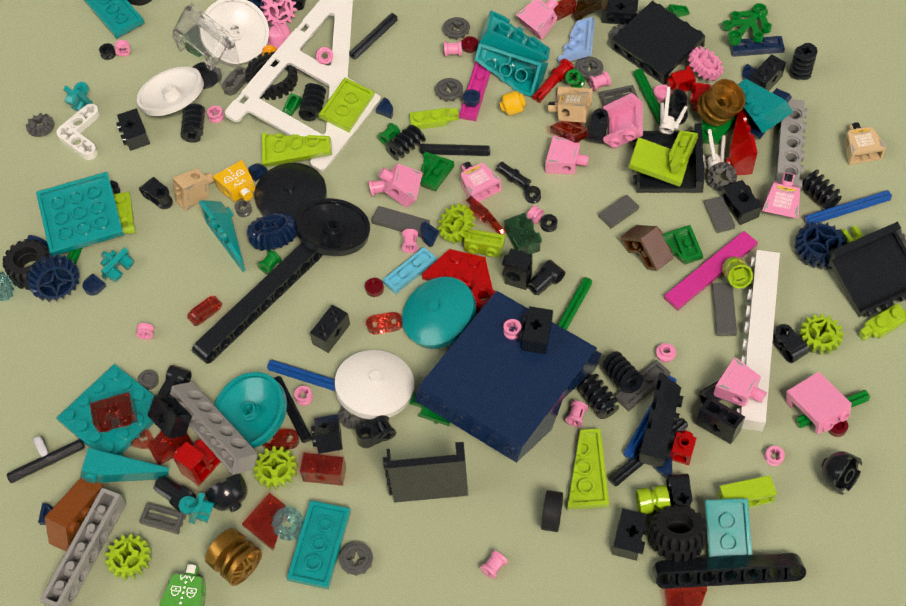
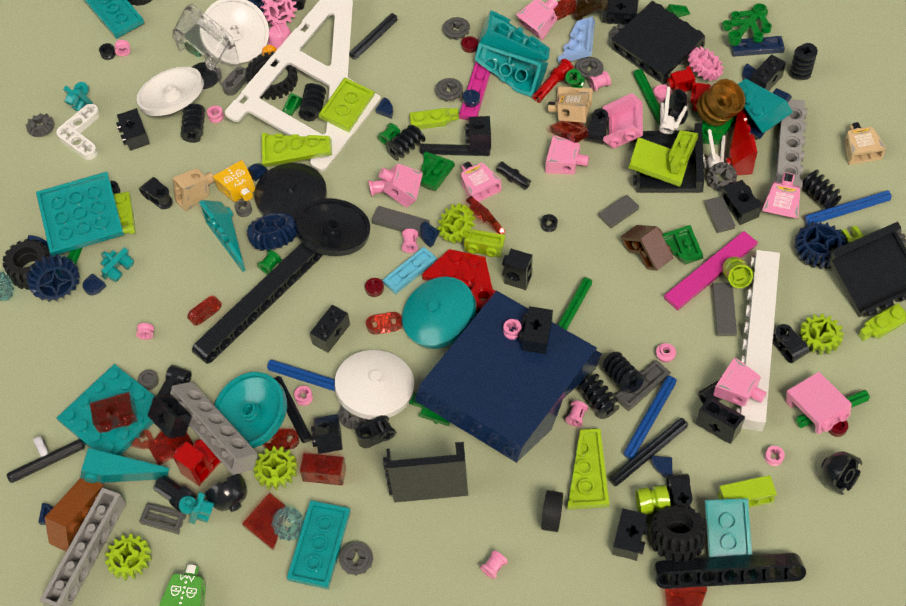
(233, 556): pearl gold wheel -> none
(328, 59): bright pink plate -> none
(452, 48): bright pink bush -> none
(478, 133): none -> black brick
(513, 103): yellow head -> none
(520, 231): clear green brick -> none
(532, 189): black bush -> none
(535, 214): bright pink bush -> none
(548, 275): black piece -> none
(618, 92): dark grey tile -> none
(660, 422): black wedge -> none
(683, 447): red brick -> none

